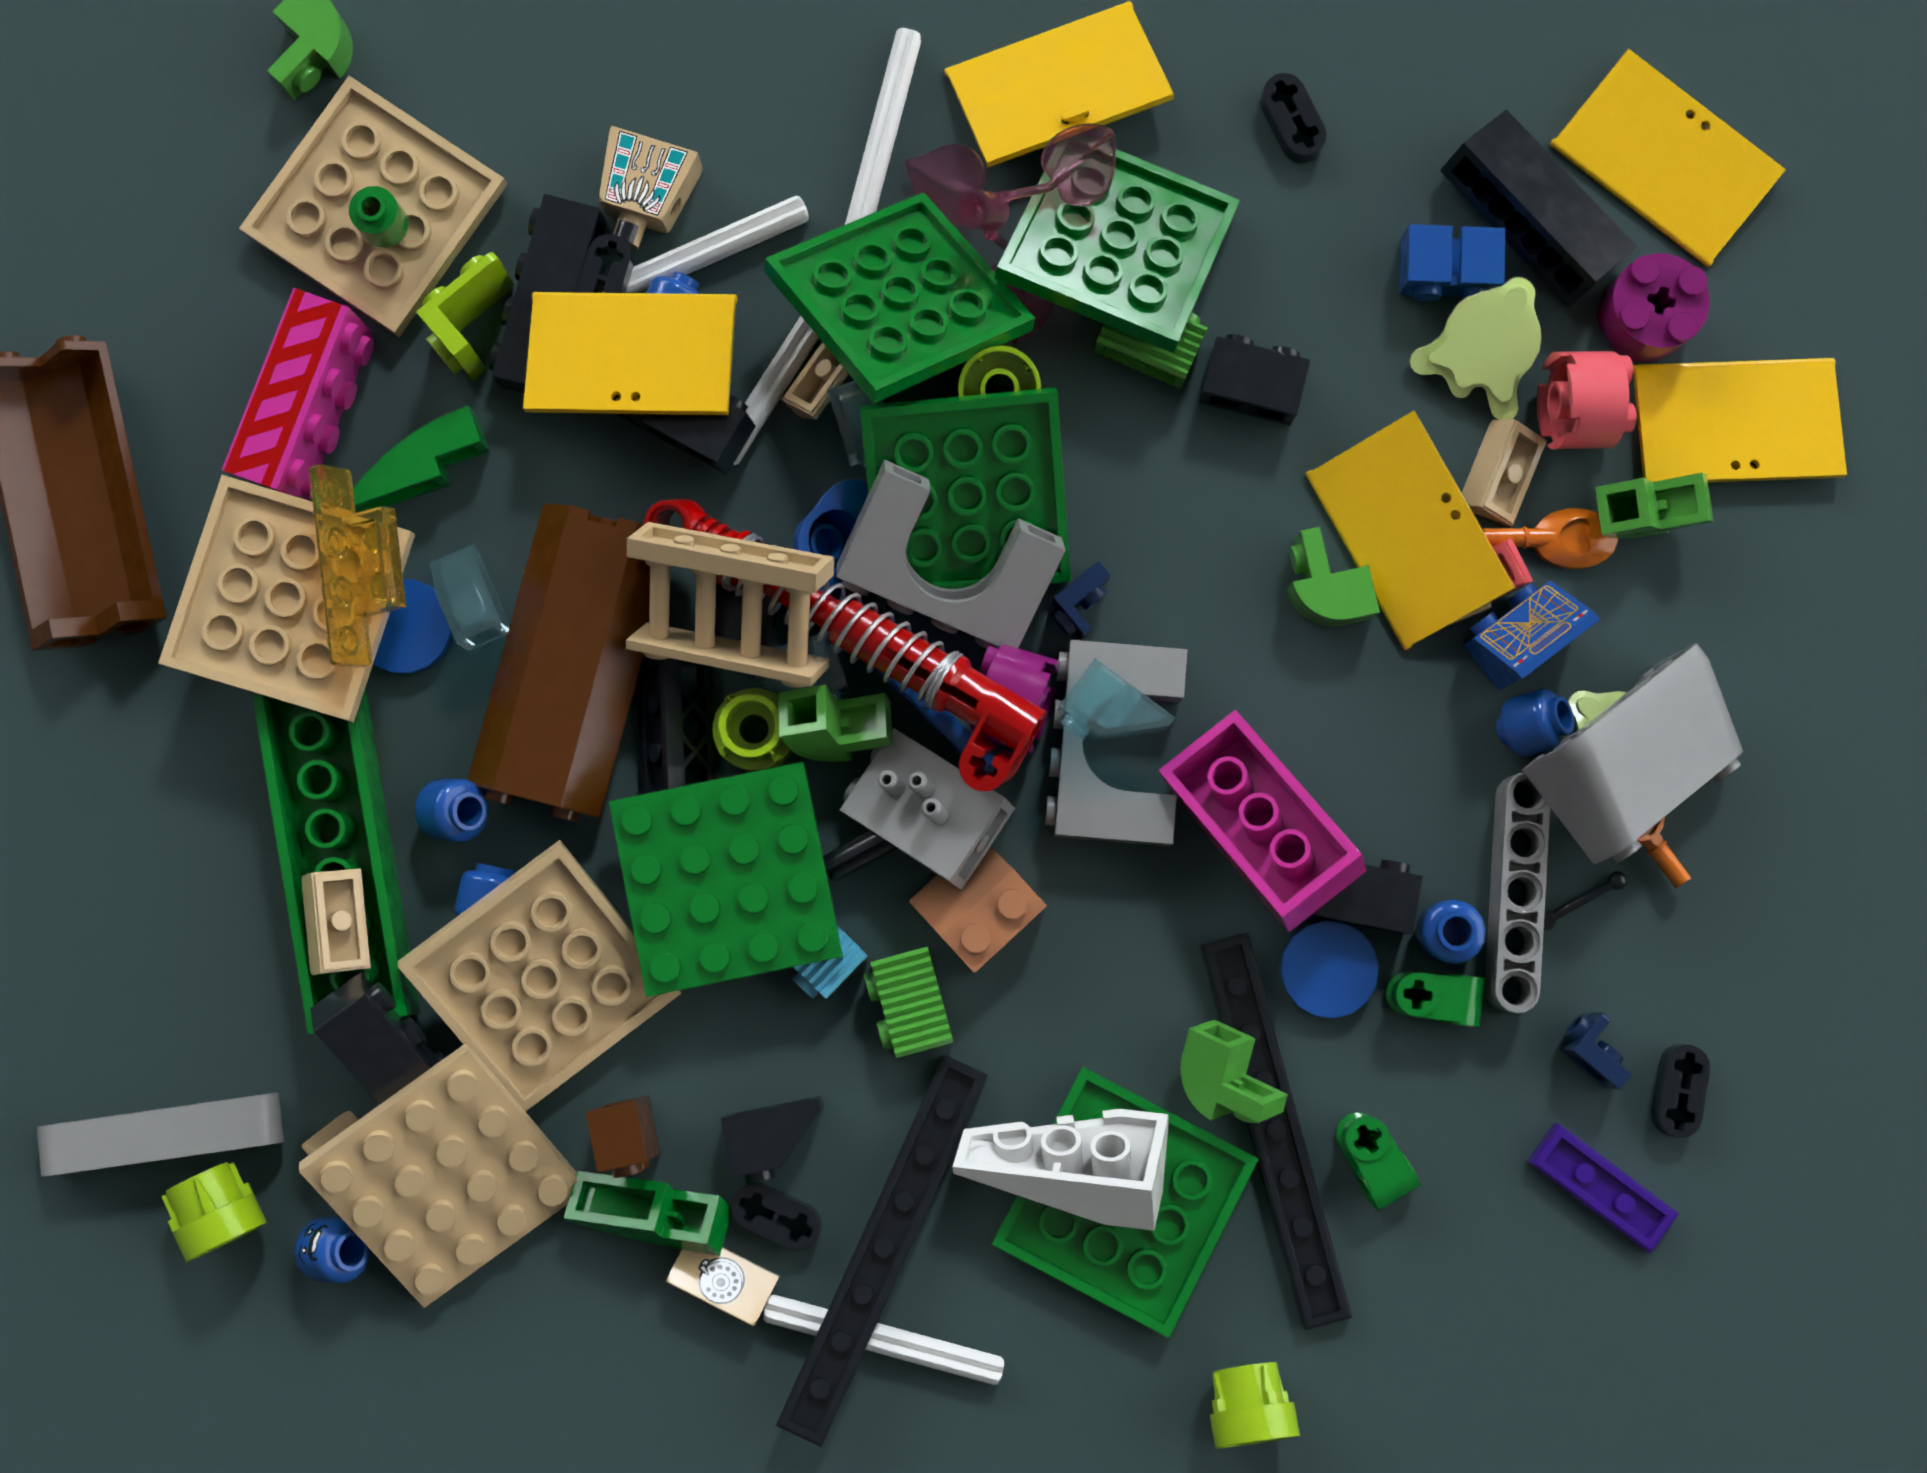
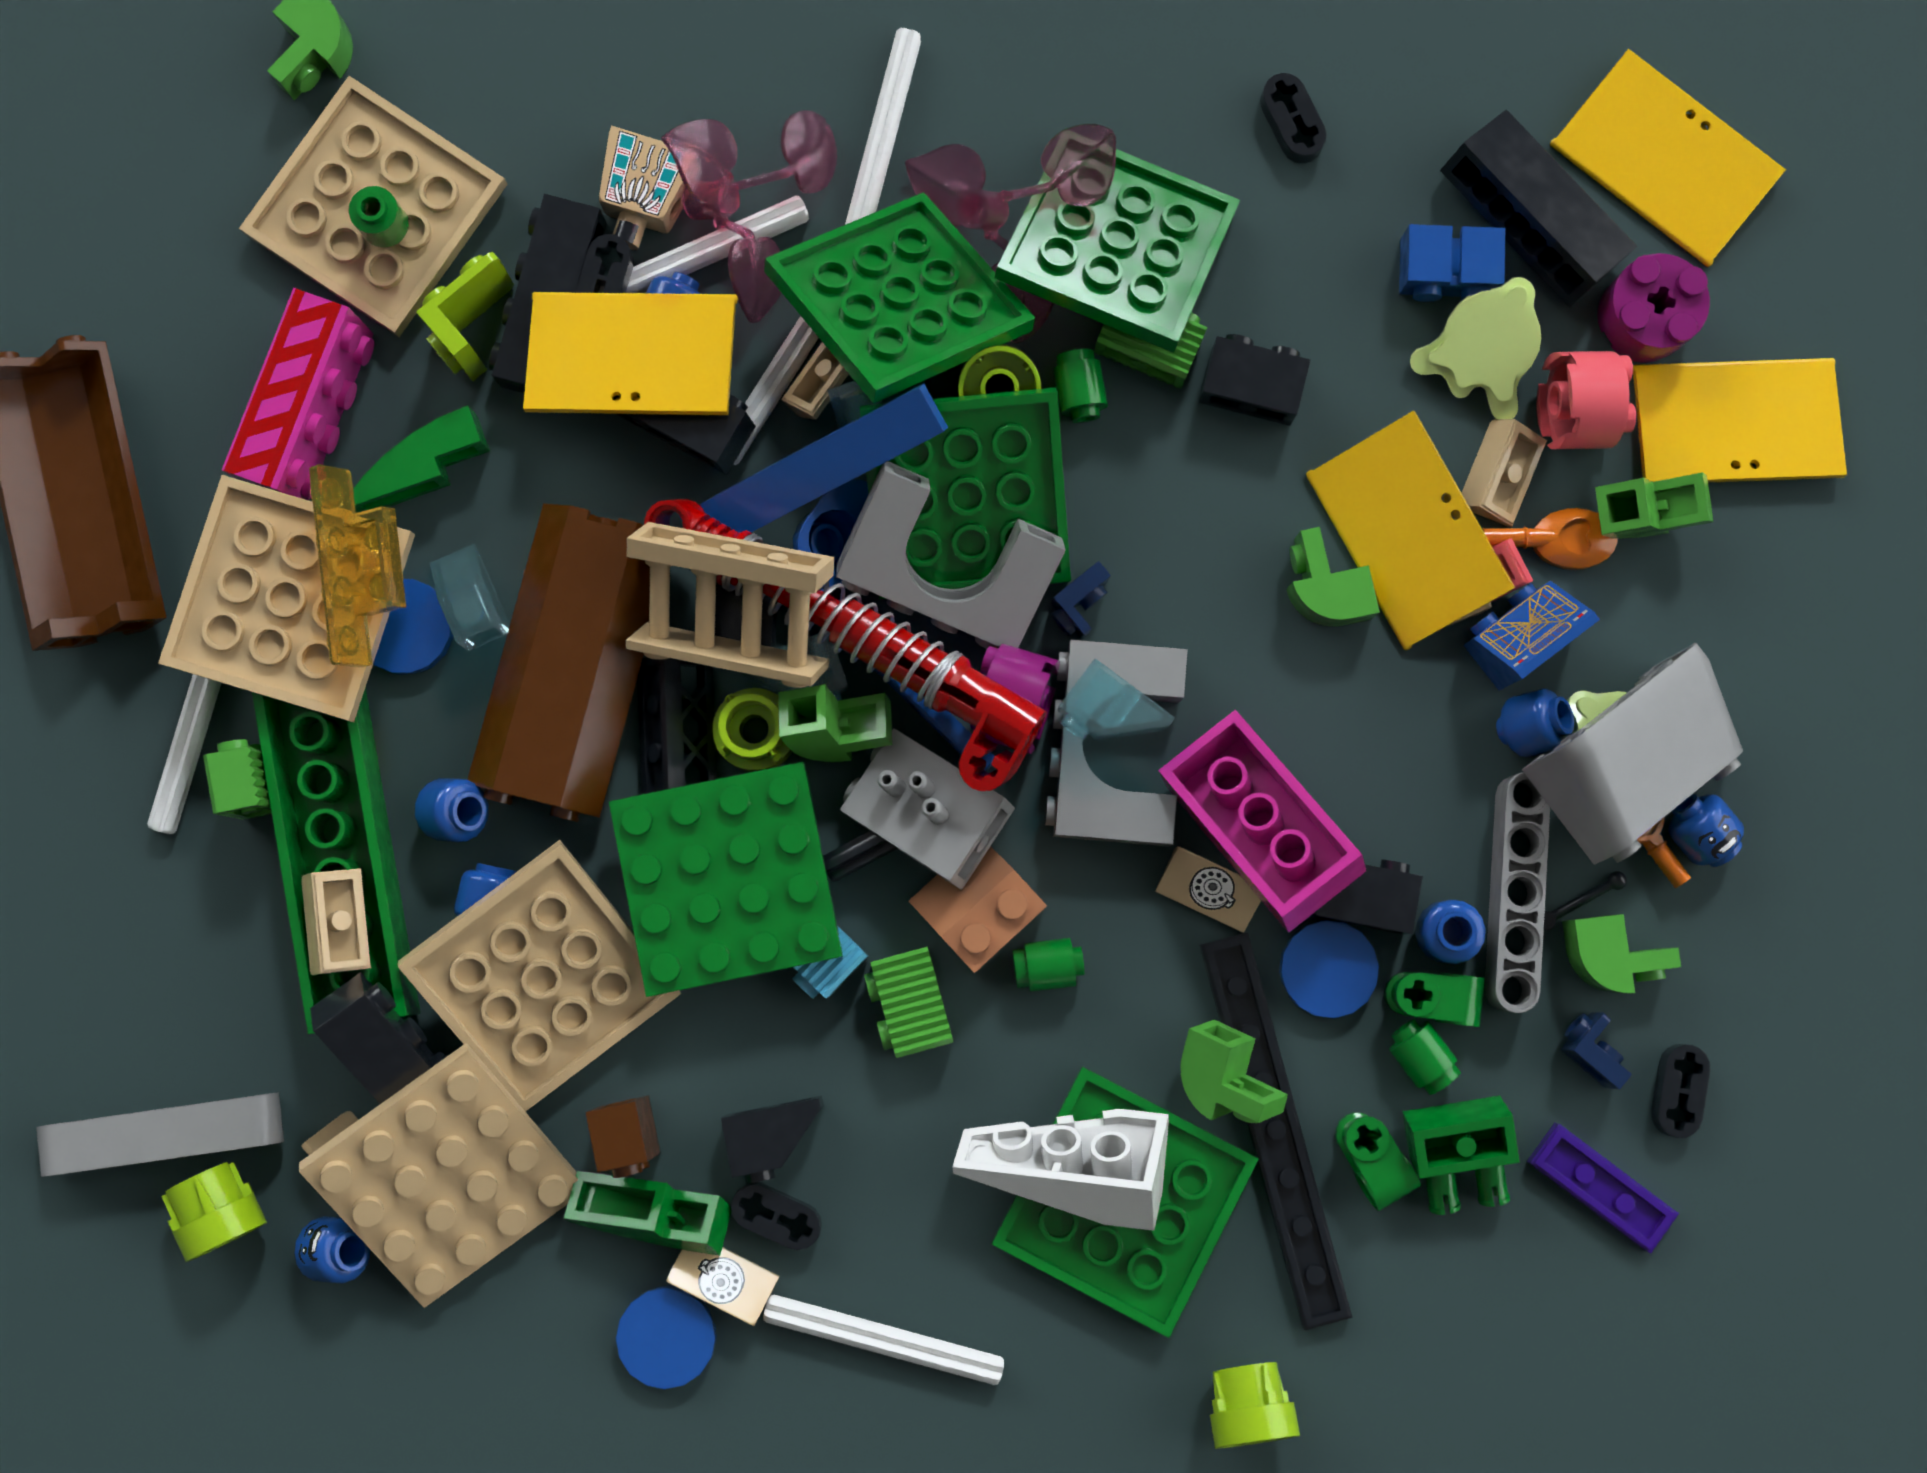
(183, 755): none -> white axle
(237, 780): none -> bright green brick
(666, 1337): none -> blue tile
(704, 159): none -> clear pink plant
(828, 462): none -> blue tile
(881, 1251): black tile -> none
(1048, 964): none -> green brick
(1080, 385): none -> green brick
(1083, 68): yellow container -> none
(1208, 889): none -> tan slope
(1424, 1056): none -> green brick
(1462, 1139): none -> green brick
(1602, 956): none -> bright green brick
(1706, 830): none -> blue head

